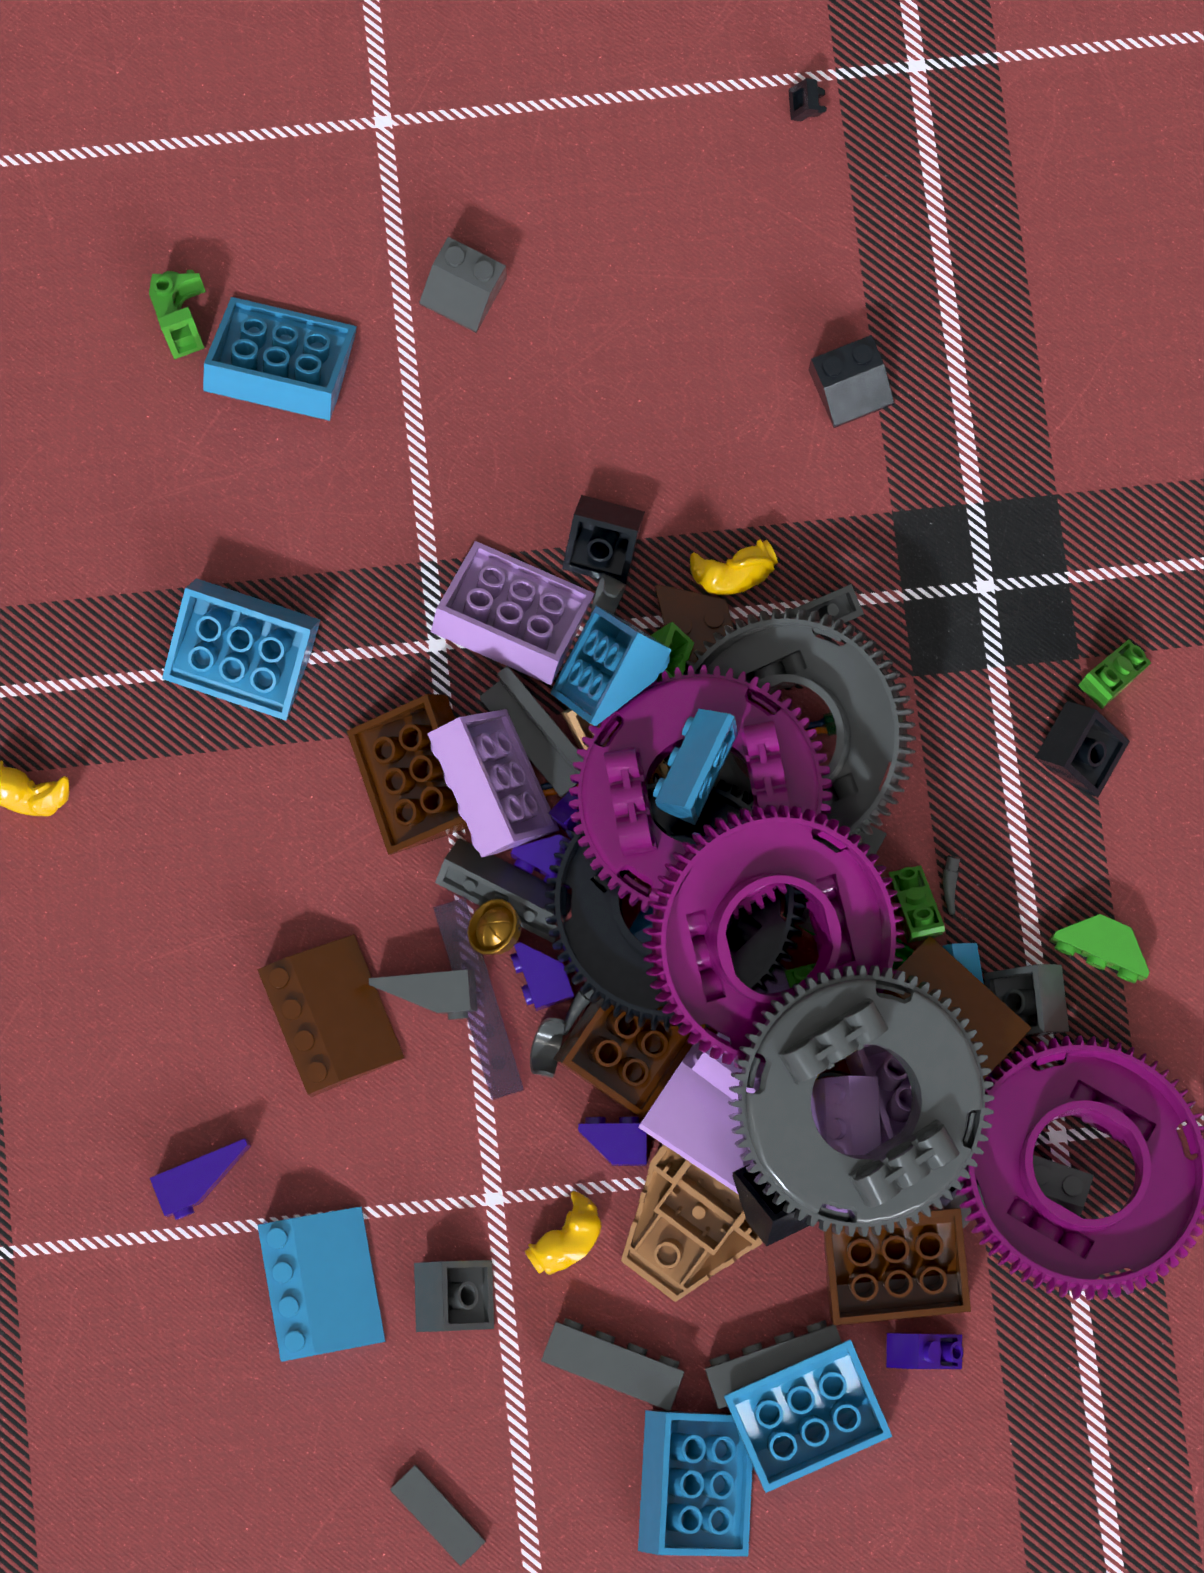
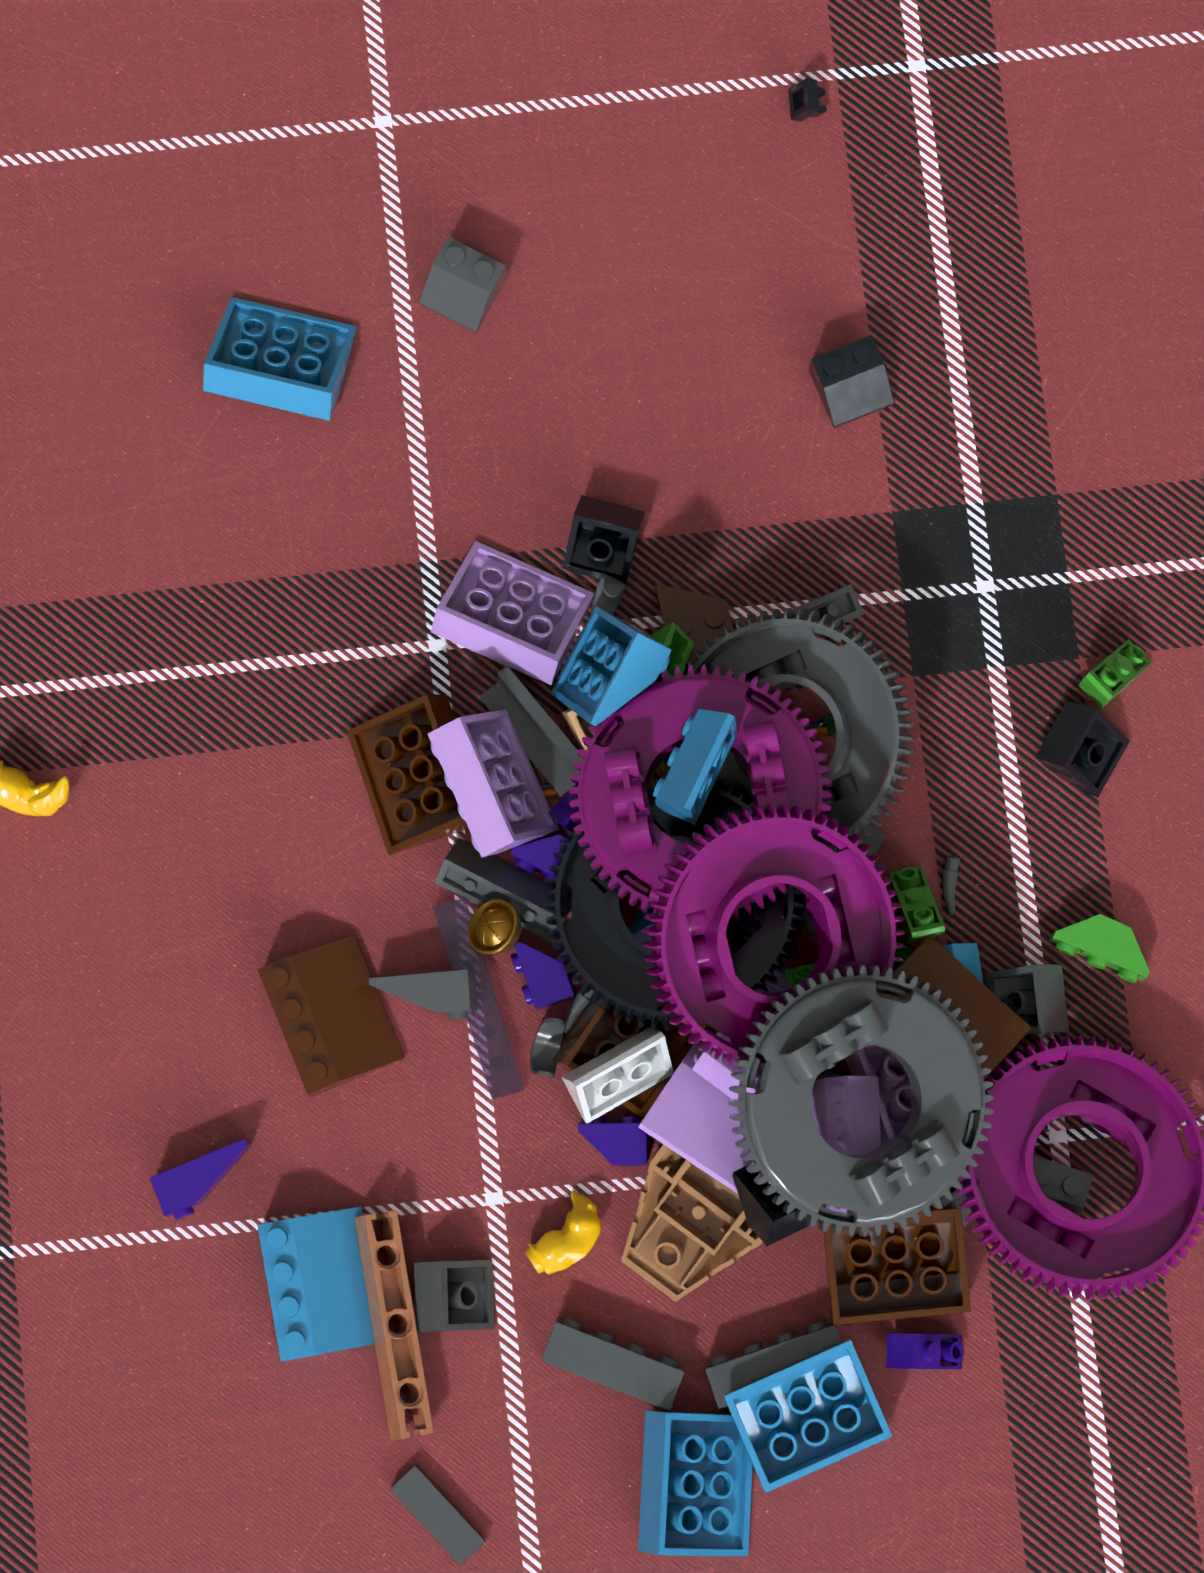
(175, 322): bright green tile -> none
(240, 648): dark azure slope -> none
(400, 1352): none -> nougat piece
(619, 1074): none -> white slope
(745, 570): yellow animal -> none

